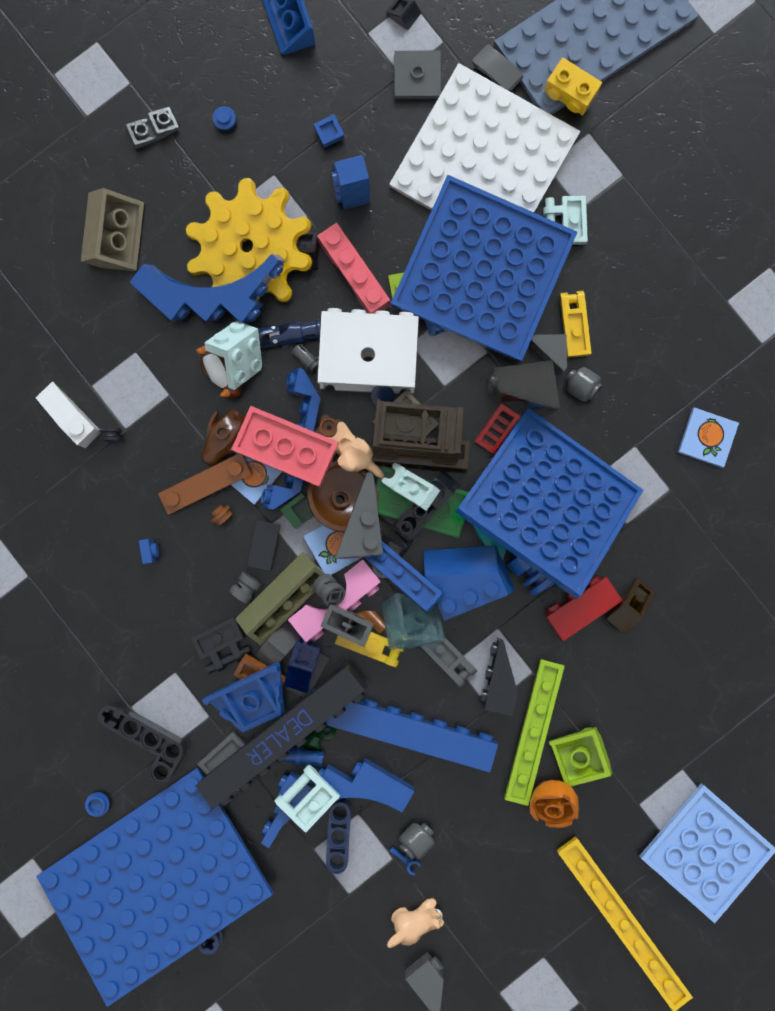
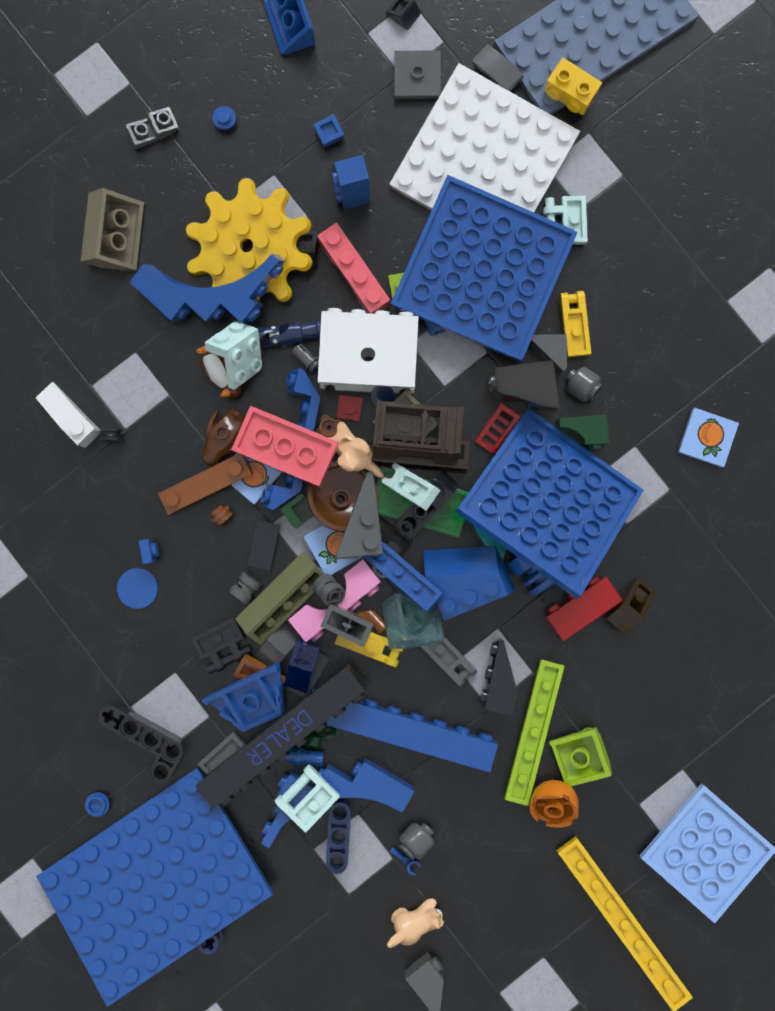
(137, 588): none -> blue piece
(349, 408): none -> red plate
(590, 430): none -> dark green arch

